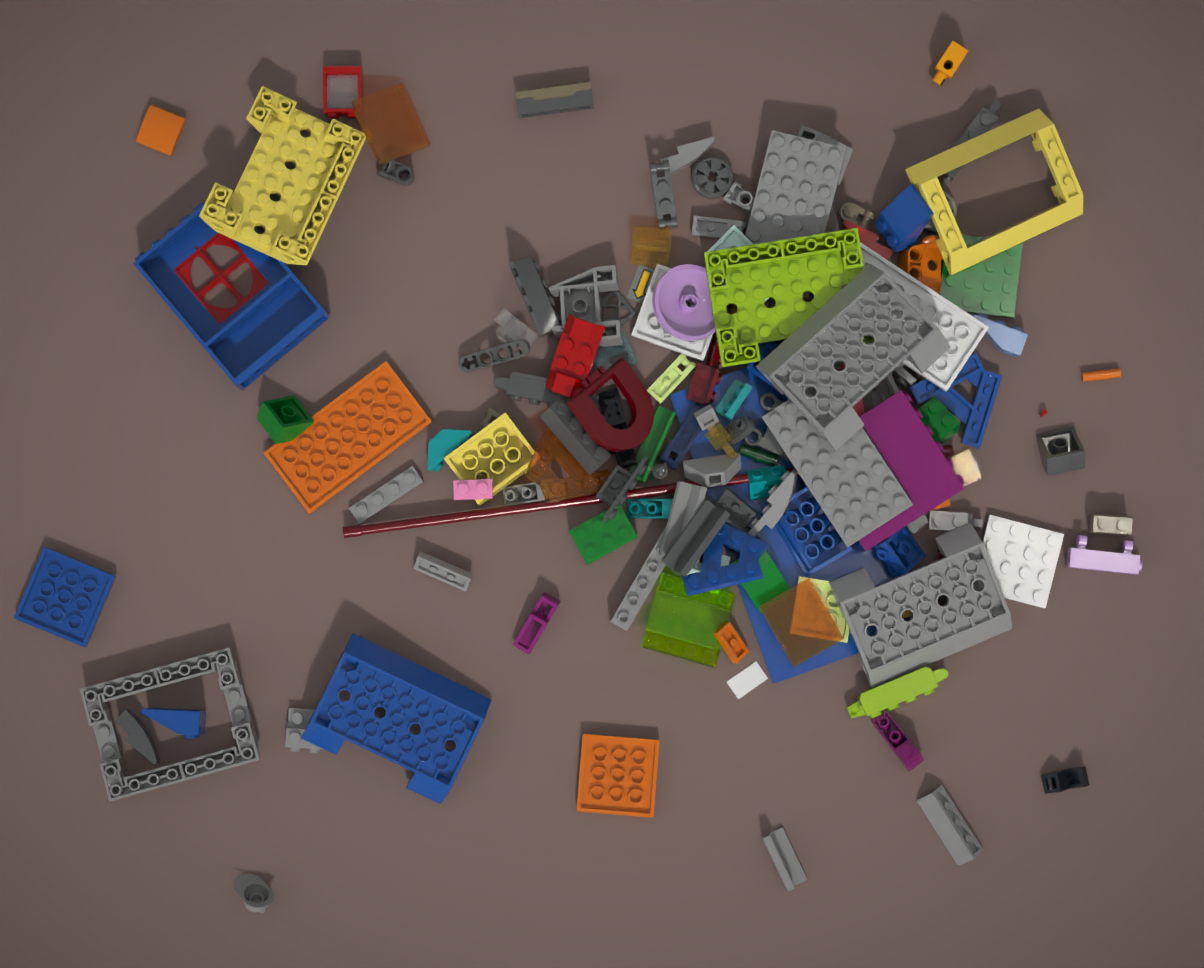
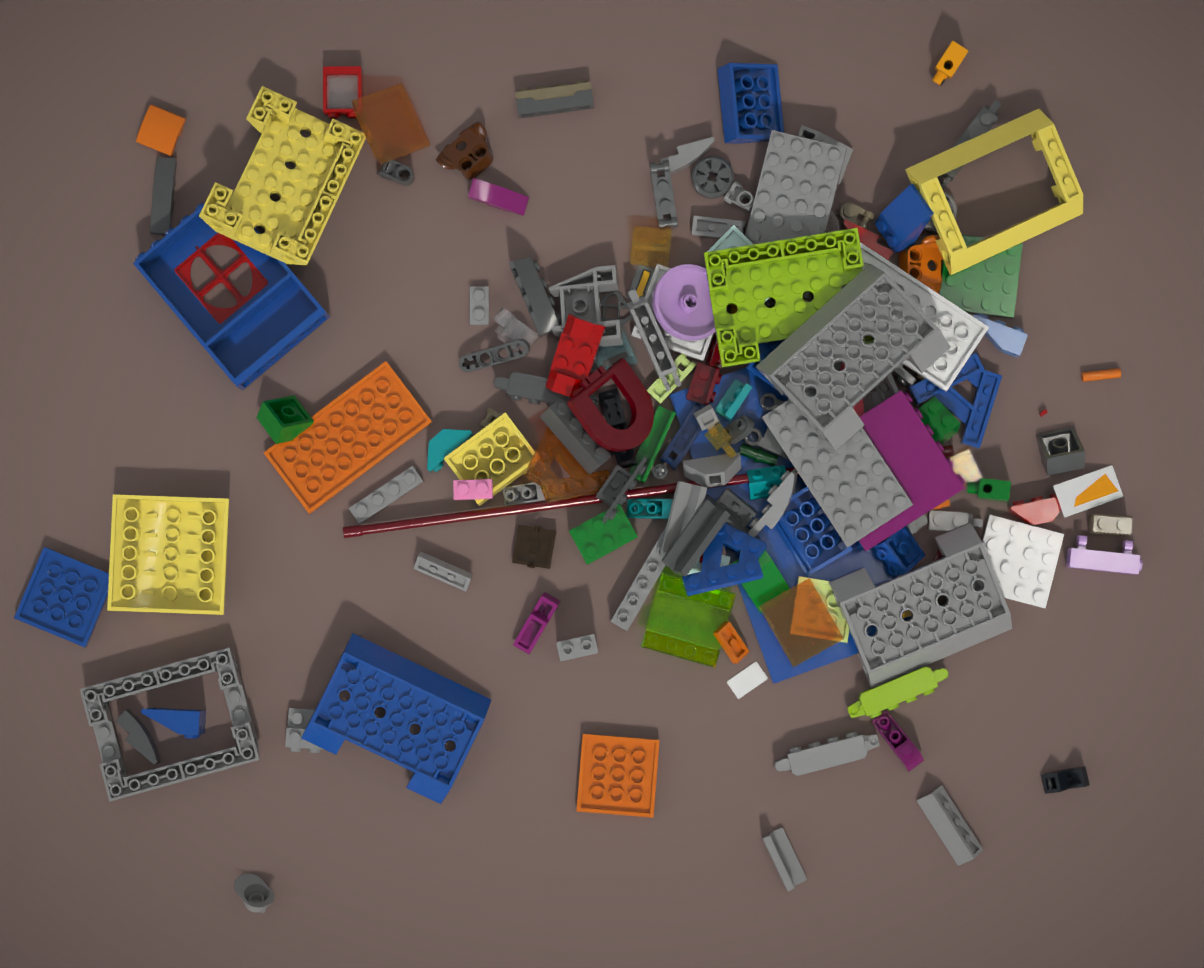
(163, 195): none -> dark grey slope
(168, 554): none -> light yellow slope
(475, 138): none -> reddish brown piece
(479, 305): none -> light grey plate
(498, 197): none -> magenta slope
(534, 546): none -> dark brown plate
(577, 647): none -> light grey panel
(652, 339): none -> light grey hinge
(750, 102): none -> blue slope
(828, 754): none -> light grey hinge
(999, 493): none -> green torso
(1037, 511): none -> slope
(1088, 491): none -> white sticker

